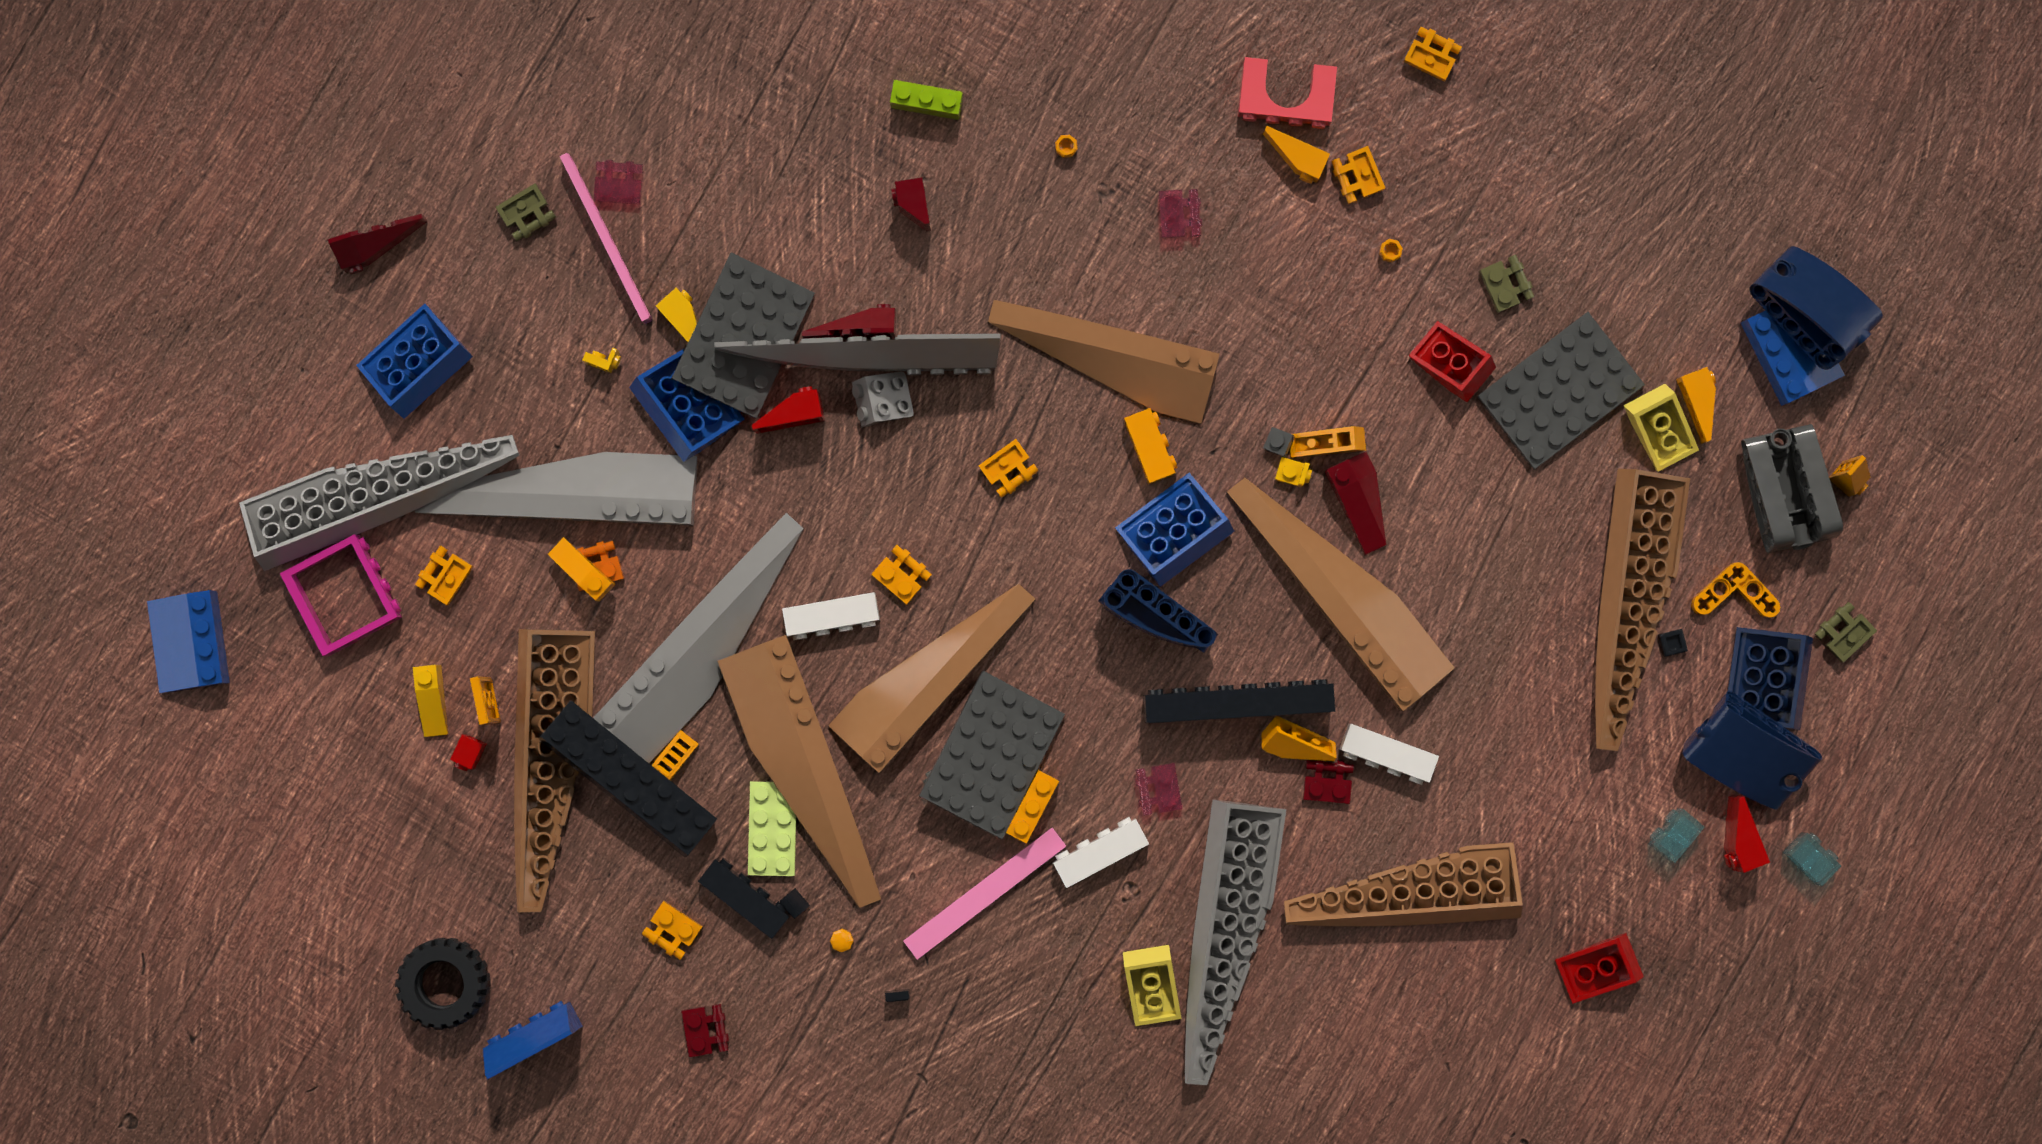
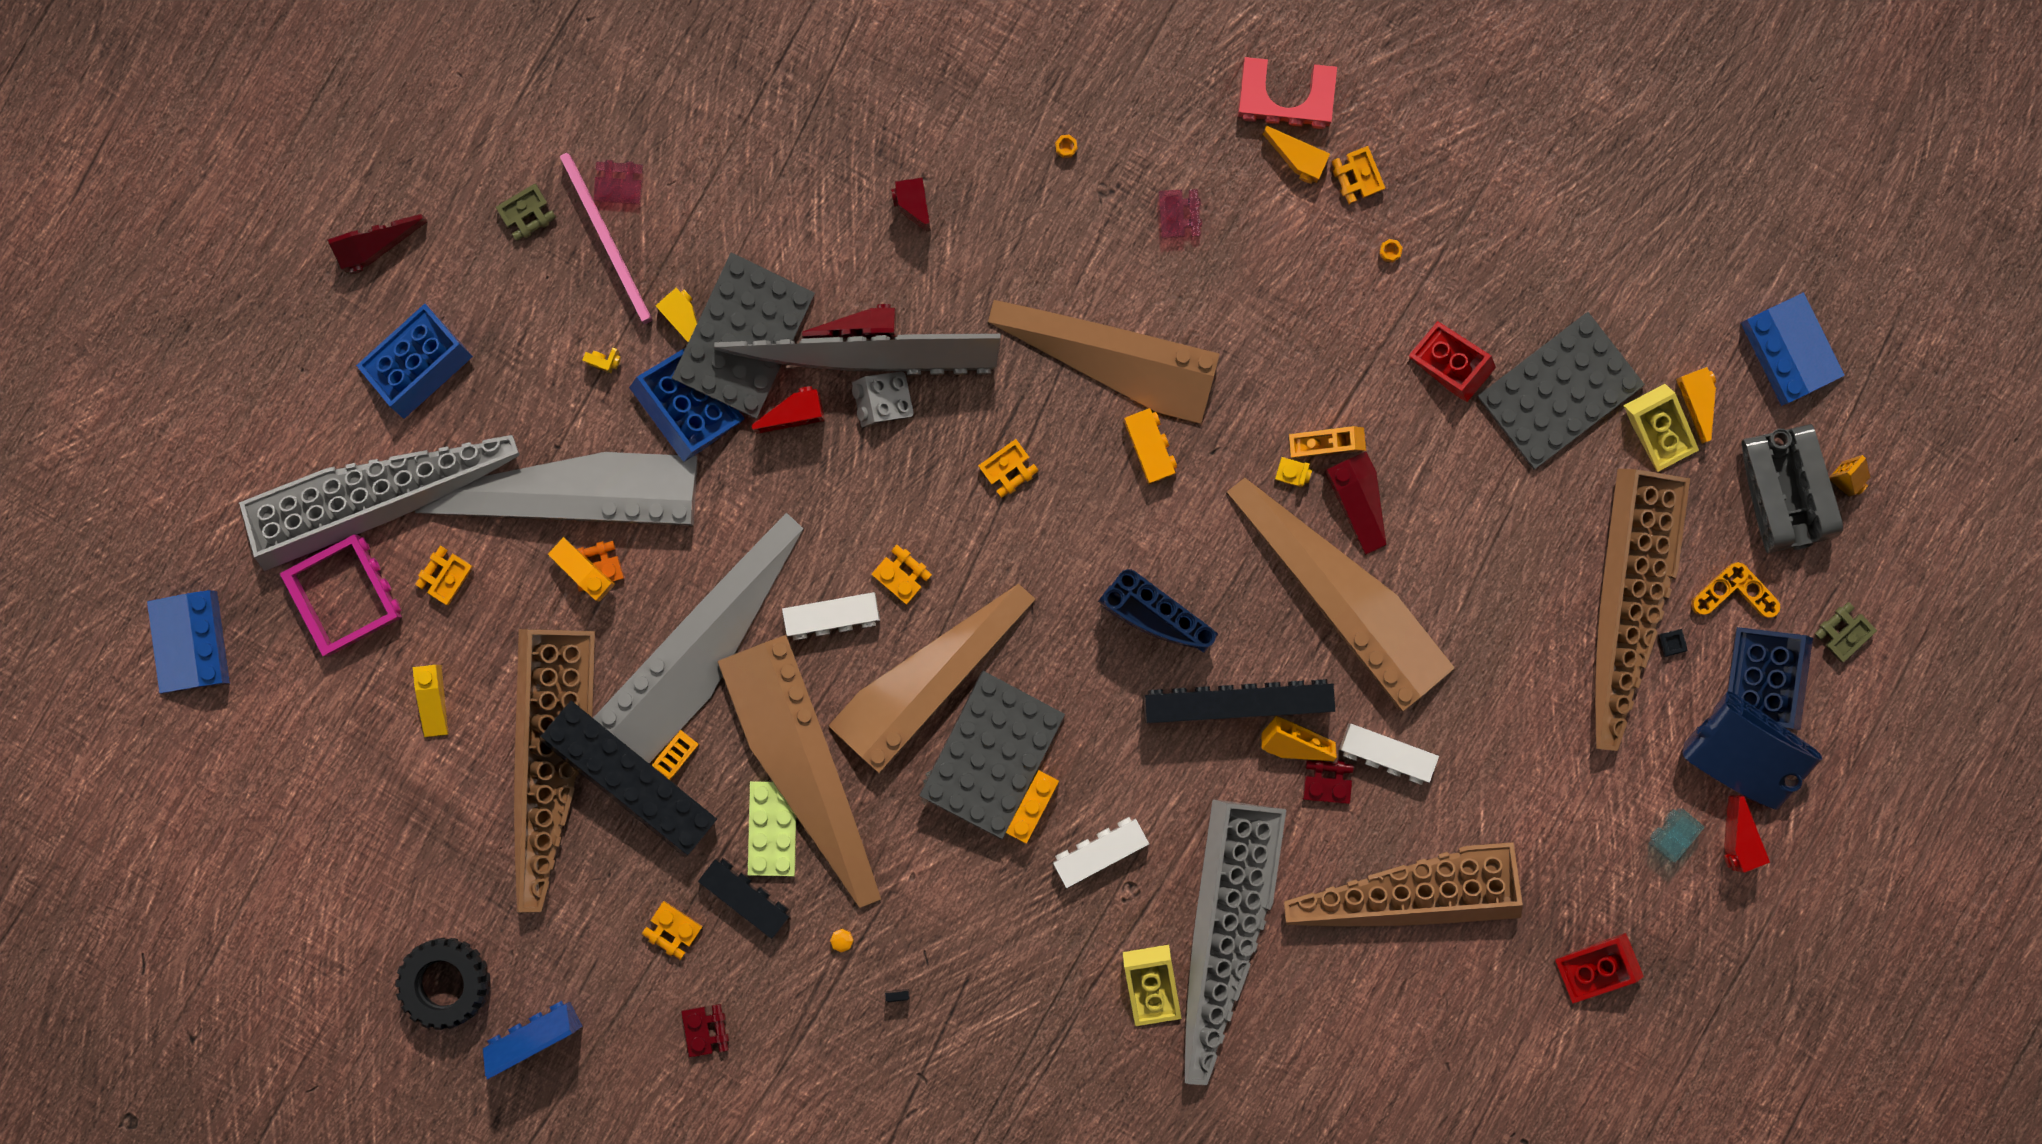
(468, 752): red brick -> none
(485, 700): light orange tile -> none
(794, 903): black tile -> none
(926, 99): lime brick -> none
(984, 893): bright pink tile -> none
(1165, 785): clear pink plate -> none
(1175, 529): blue slope -> none
(1278, 442): dark grey plate -> none
(1429, 59): light orange plate -> none
(1500, 287): olive plate -> none
(1812, 858): clear light blue brick -> none
(1816, 306): dark blue panel -> none

